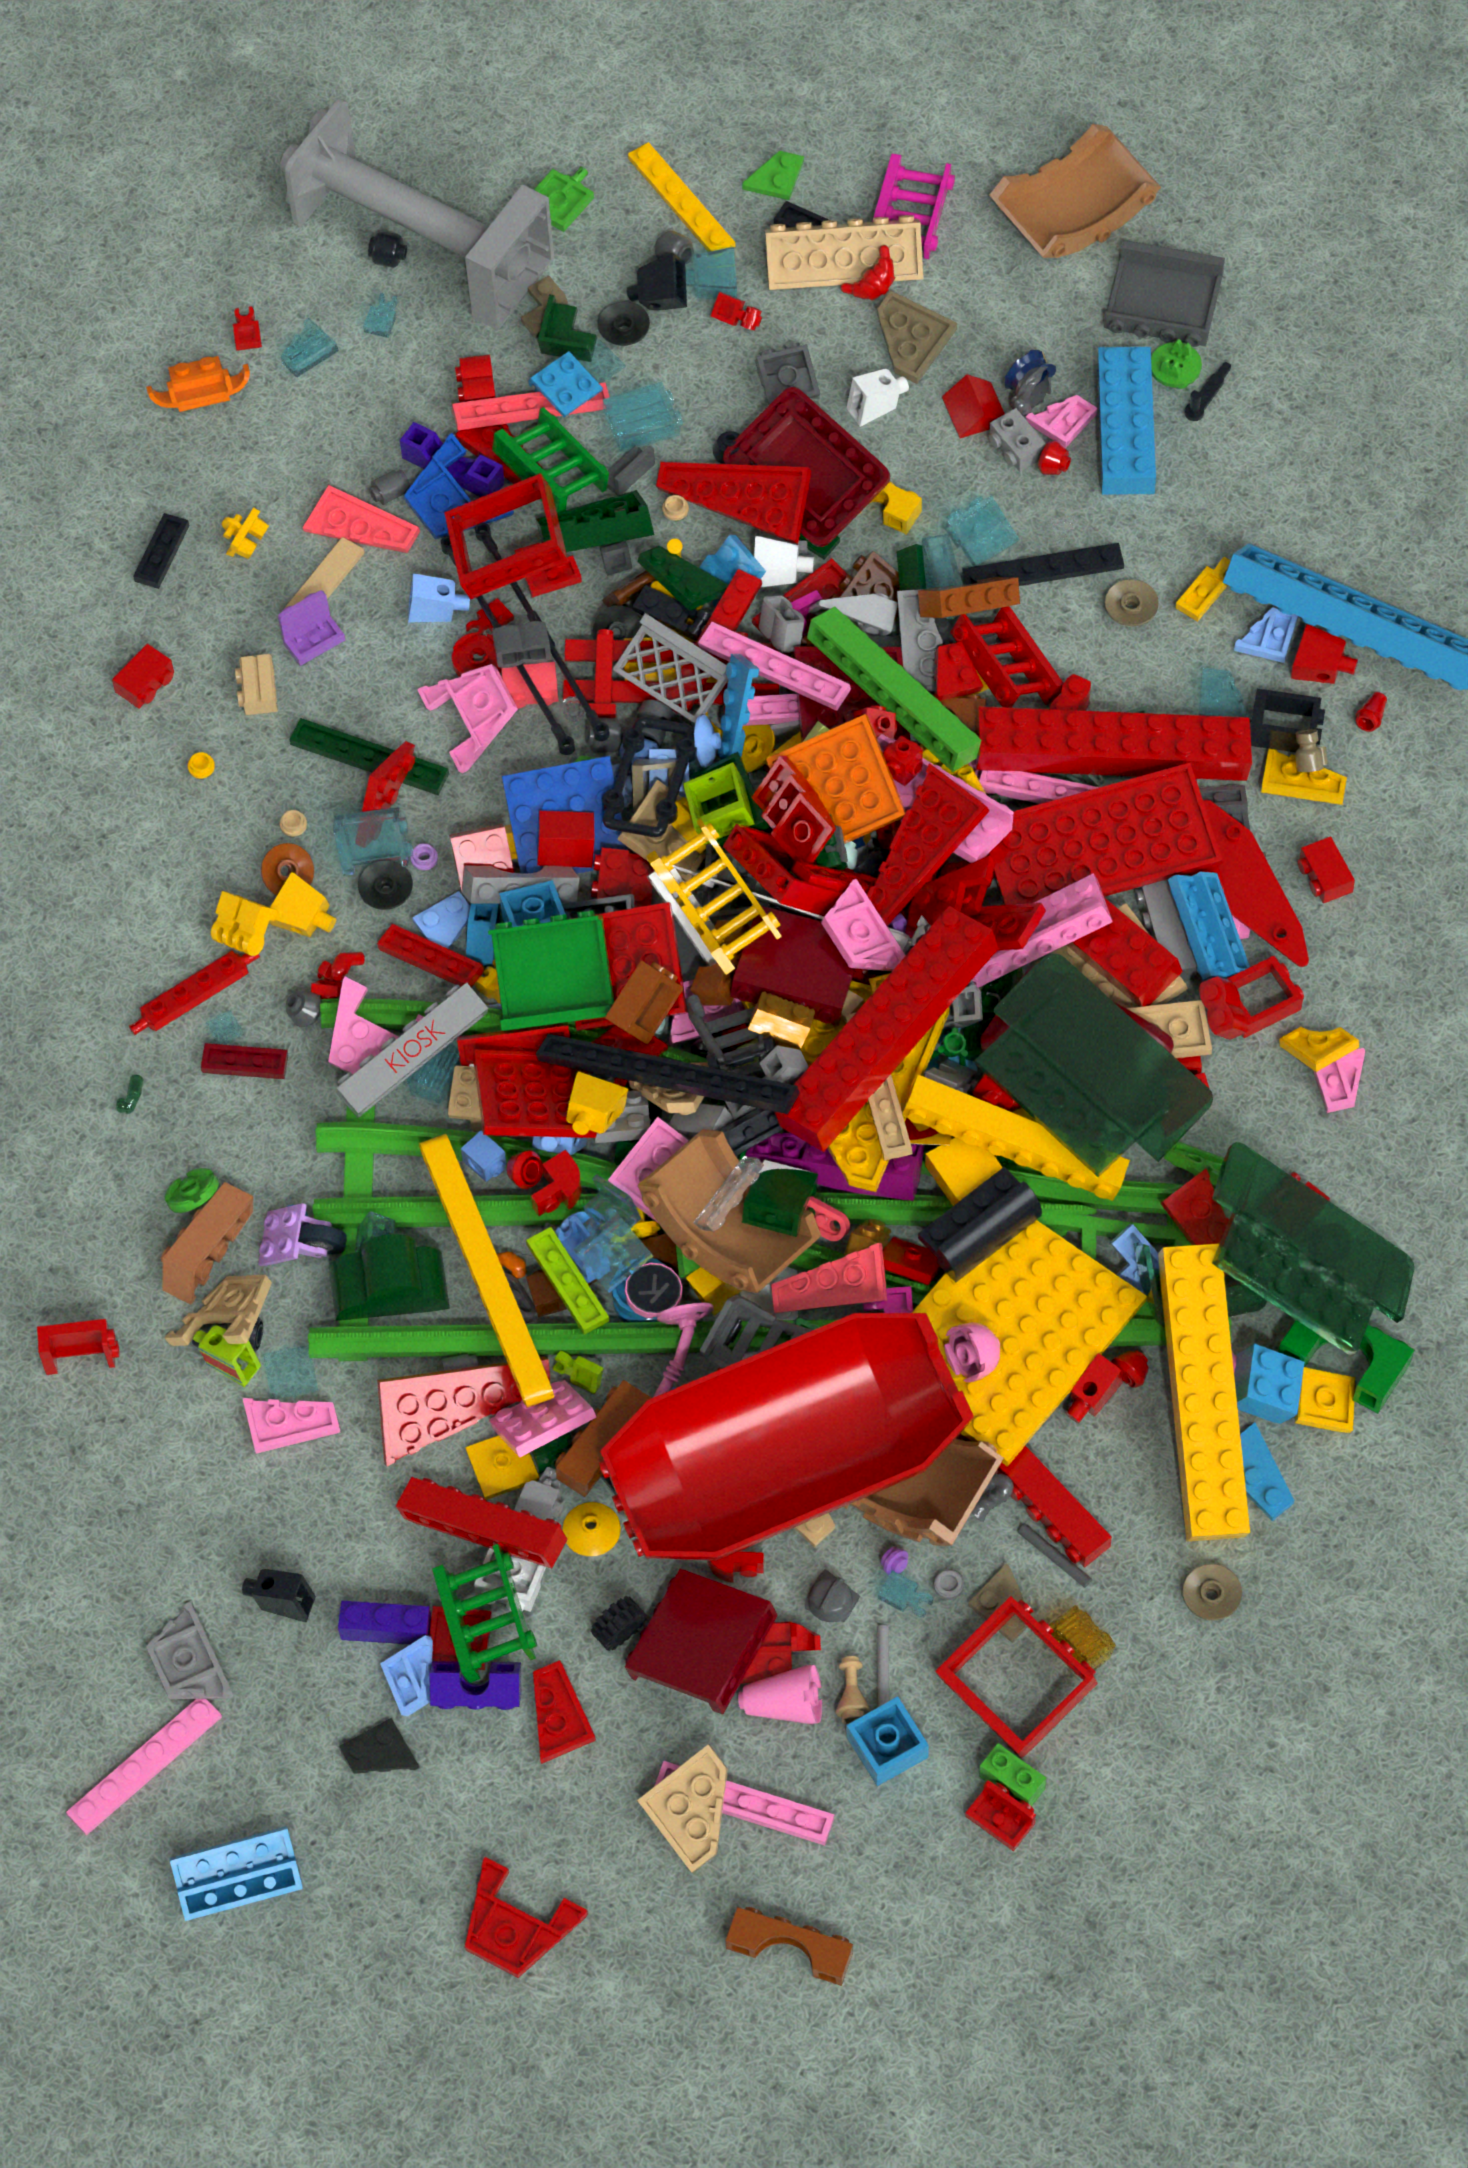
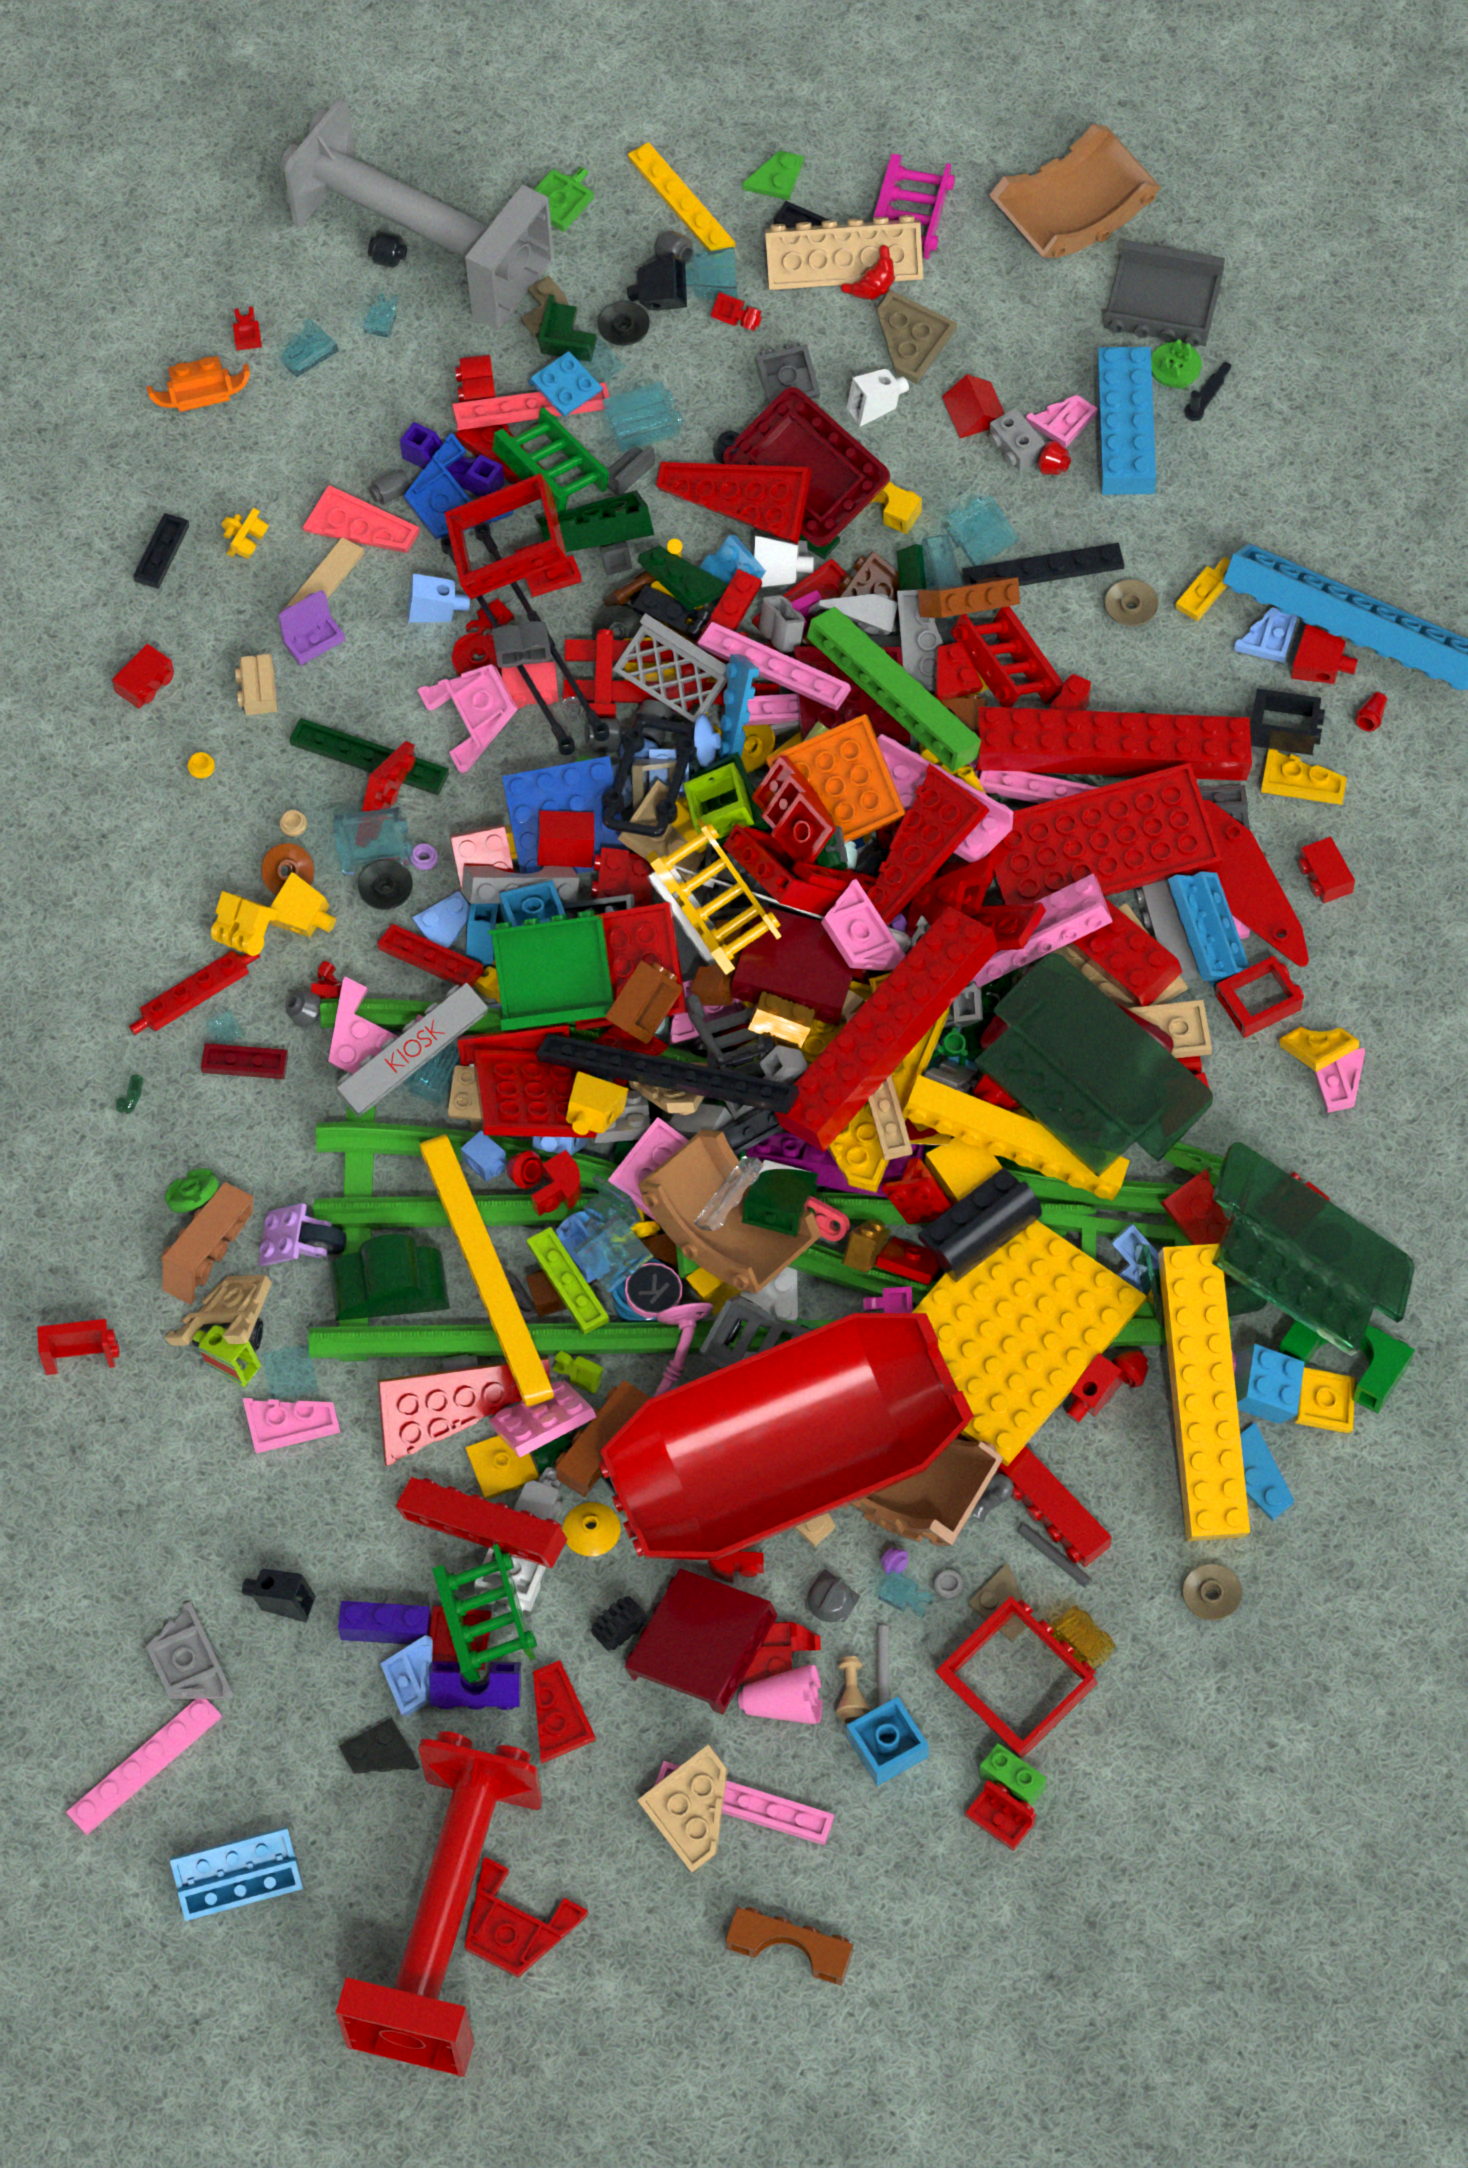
(343, 963): red arm -> none
(373, 1226): clear light blue brick -> none
(410, 2019): none -> red piece
(513, 1263): orange arm -> none
(675, 508): tan plate -> none
(844, 1282): coral wing -> none
(880, 719): red brick -> none
(903, 759): red brick -> none
(917, 1195): none -> red bracket
(972, 1350): bright pink cylinder -> none
(1030, 380): piece -> none
(1220, 695): clear light blue wing -> none
(1223, 1004): red brick -> none
(1309, 756): dark tan piece -> none

